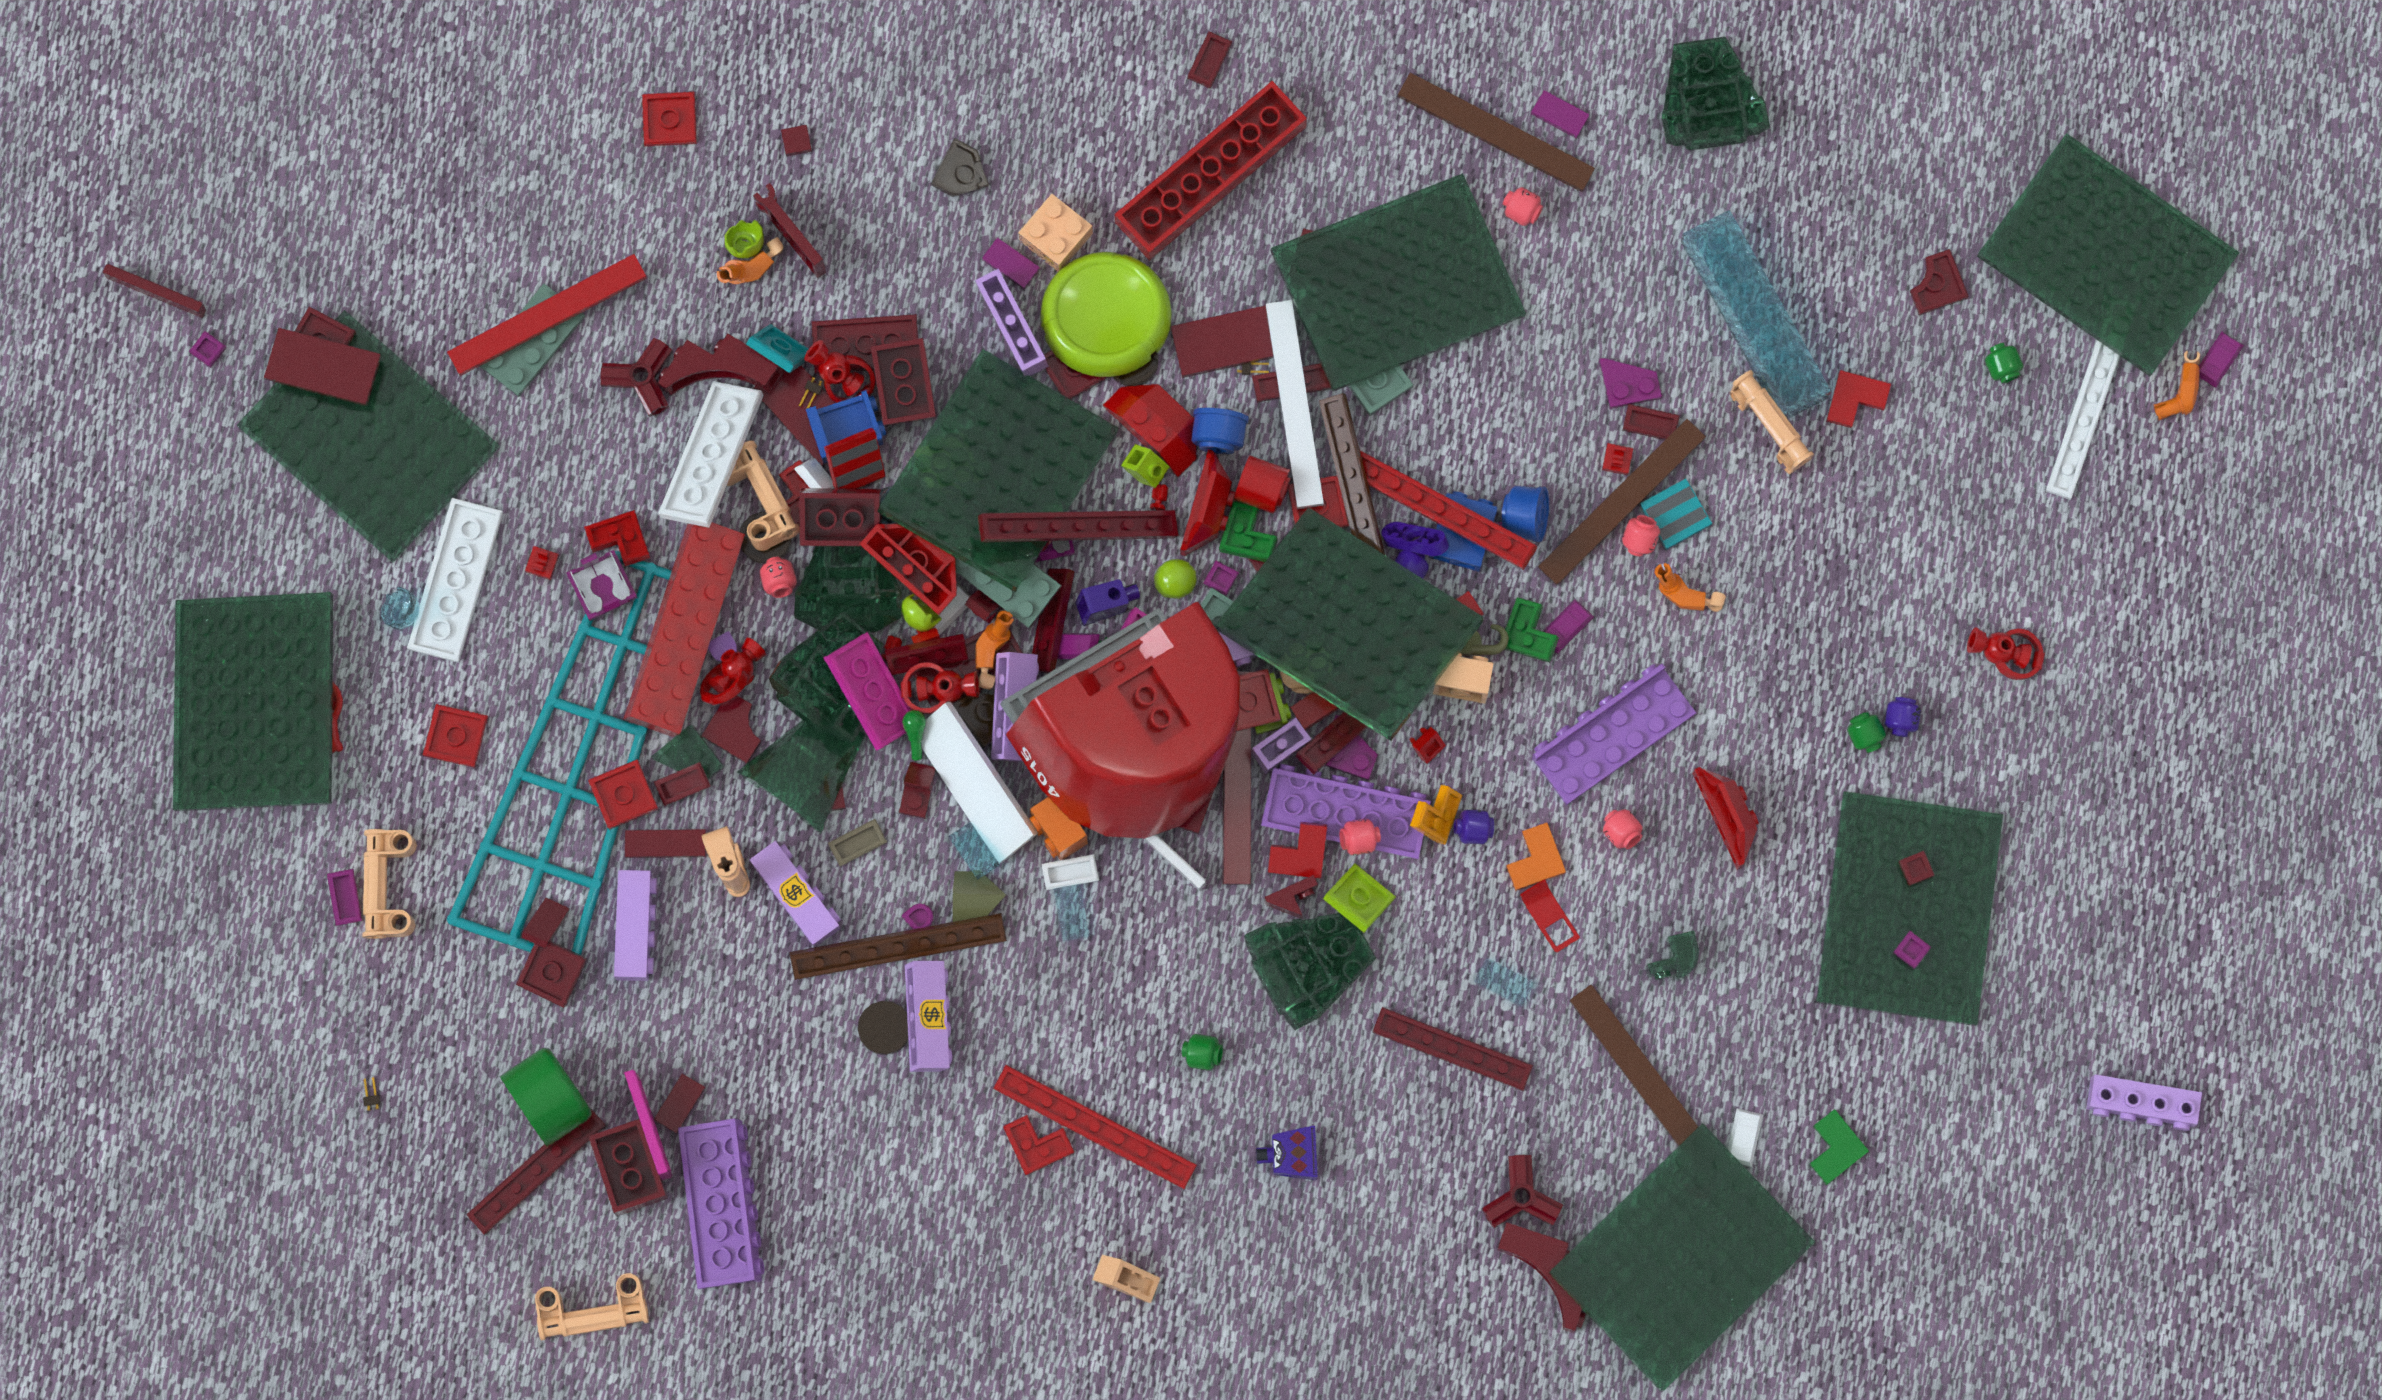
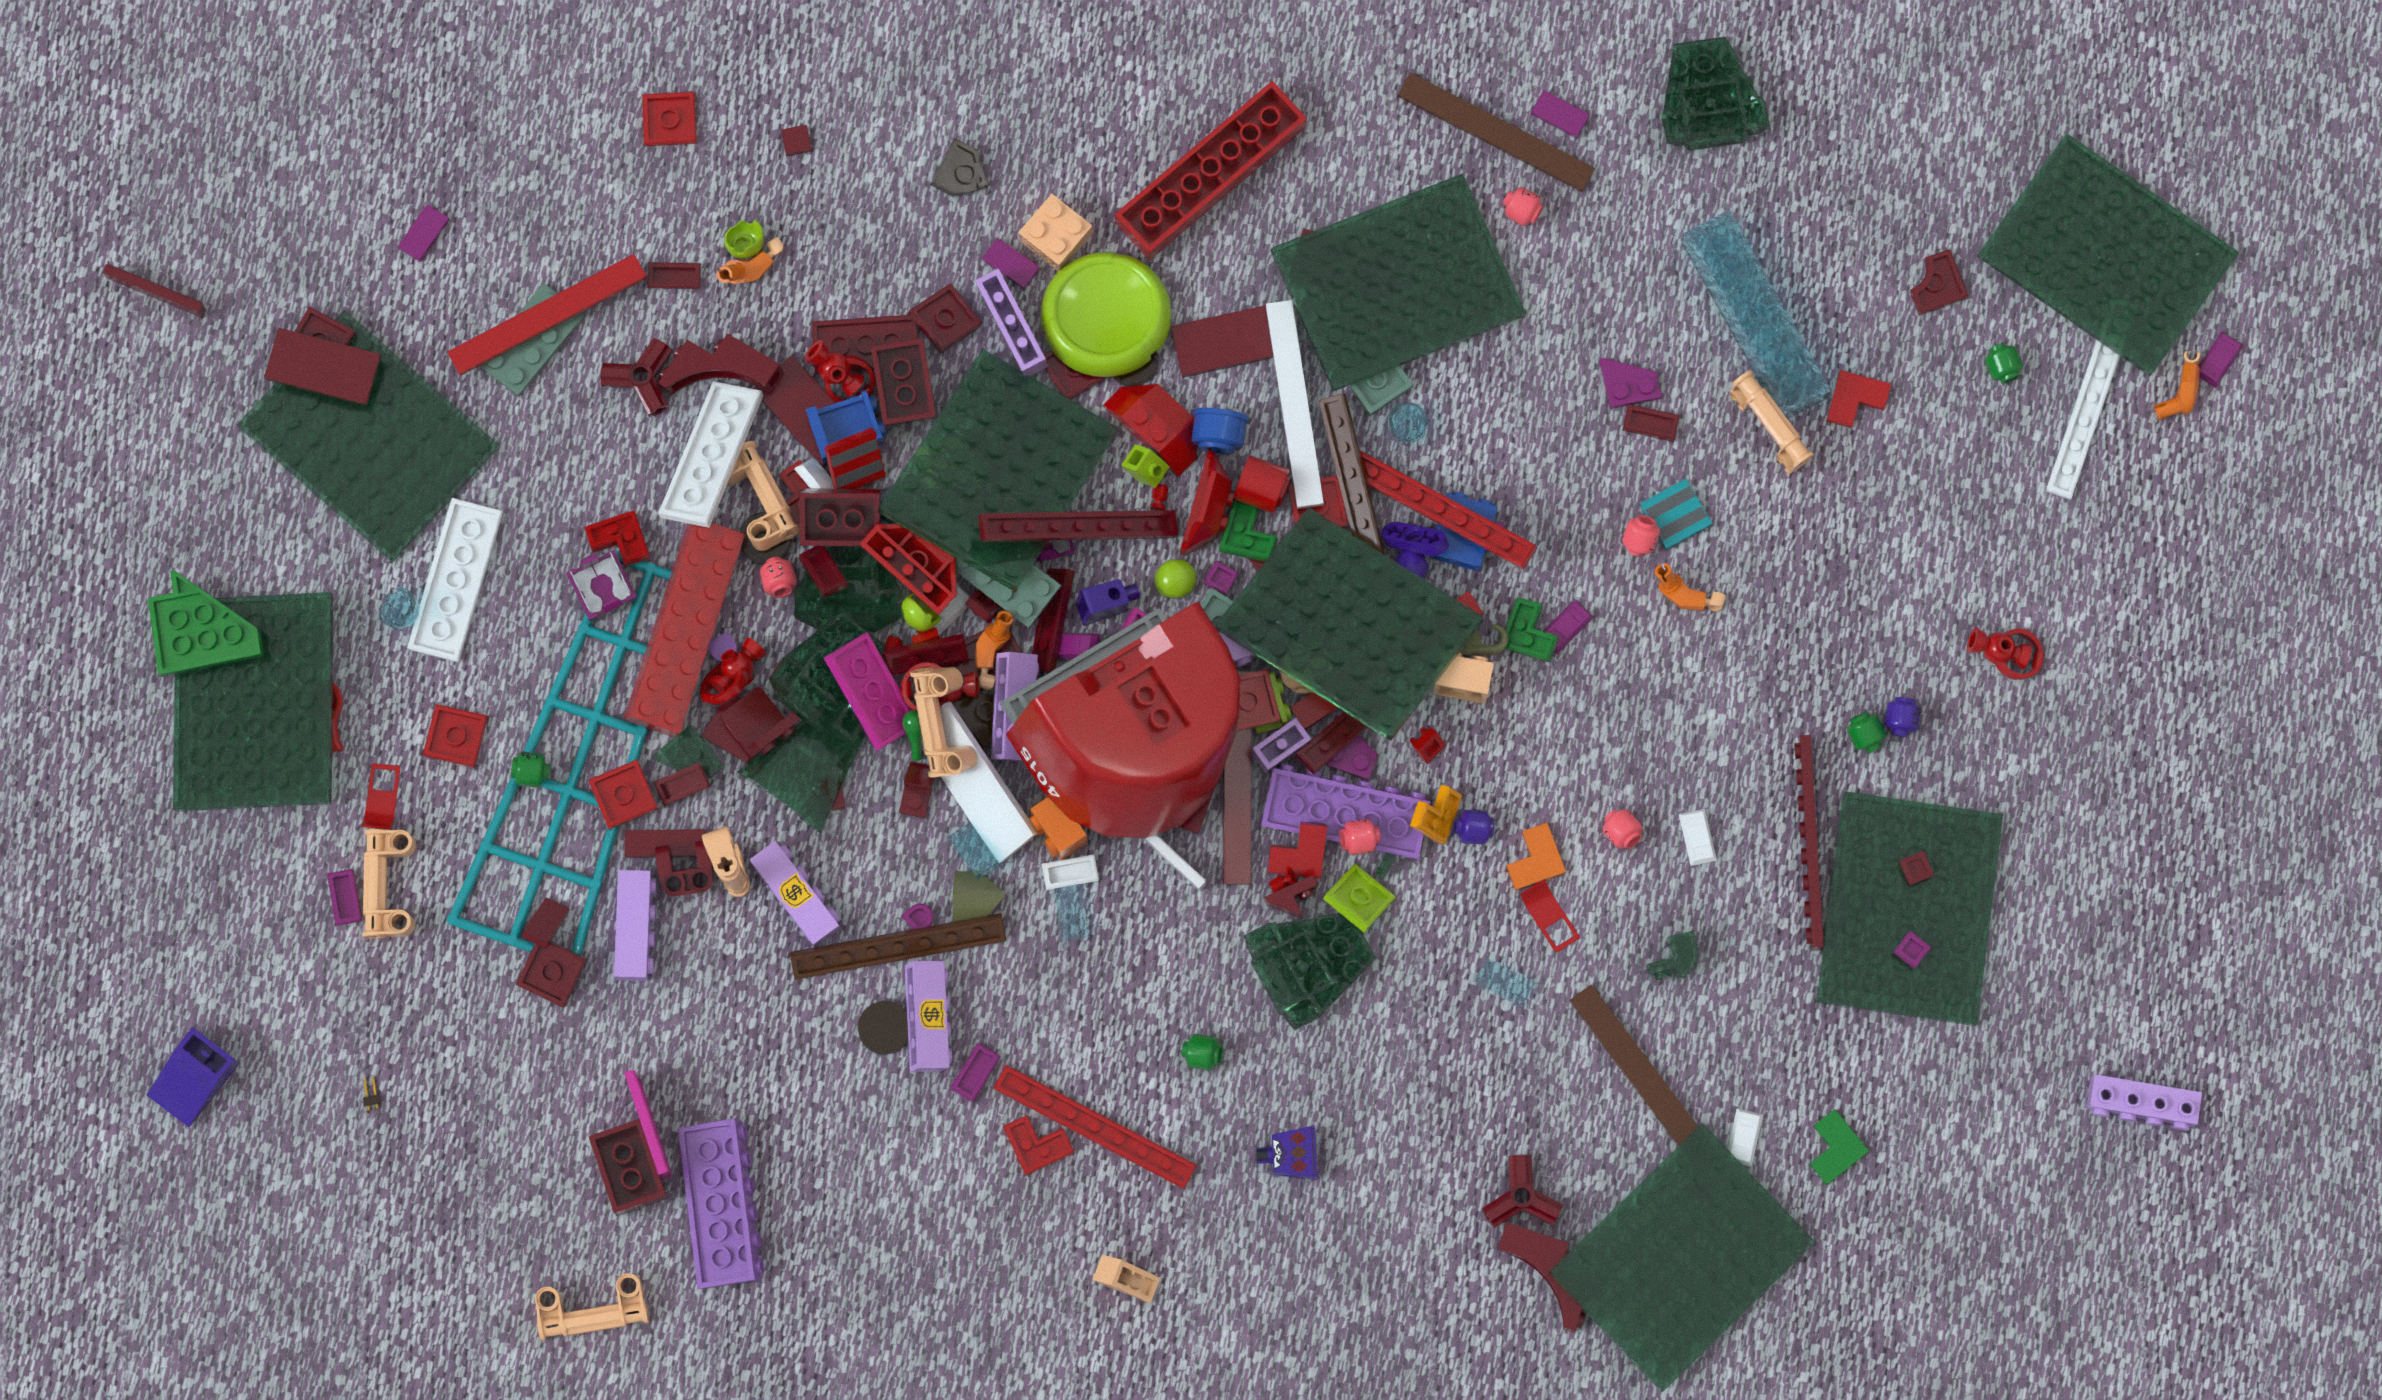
(192, 1077): none -> dark purple slope
(198, 630): none -> green wing
(207, 349): magenta tile -> none
(380, 803): none -> red piece
(423, 233): none -> magenta tile
(530, 769): none -> green head
(532, 1175): dark red tile -> none
(542, 563): red tile -> none
(546, 1095): green piece -> none
(674, 275): none -> dark red tile
(679, 1103): dark red tile -> none
(686, 875): none -> dark red piece
(757, 722): none -> dark red bracket
(778, 348): teal tile -> none
(790, 231): dark red tile -> none
(813, 388): piece -> none
(823, 570): none -> dark red tile
(857, 842): dark tan tile -> none
(930, 685): none -> light nougat piece
(945, 318): none -> dark red tile
(975, 1072): none -> magenta tile
(1209, 60): dark red tile -> none
(1246, 368): piece -> none
(1267, 386): dark red tile -> none
(1281, 881): none -> red piece
(1385, 865): none -> clear green tile
(1407, 415): none -> clear light blue hair
(1452, 1049): dark red tile -> none
(1526, 512): blue wheel -> none
(1612, 733): medium lavender bracket -> none
(1617, 459): red tile -> none
(1621, 502): reddish brown tile -> none
(1697, 837): none -> white tile
(1729, 812): red wedge -> none
(1808, 831): none -> dark red plate

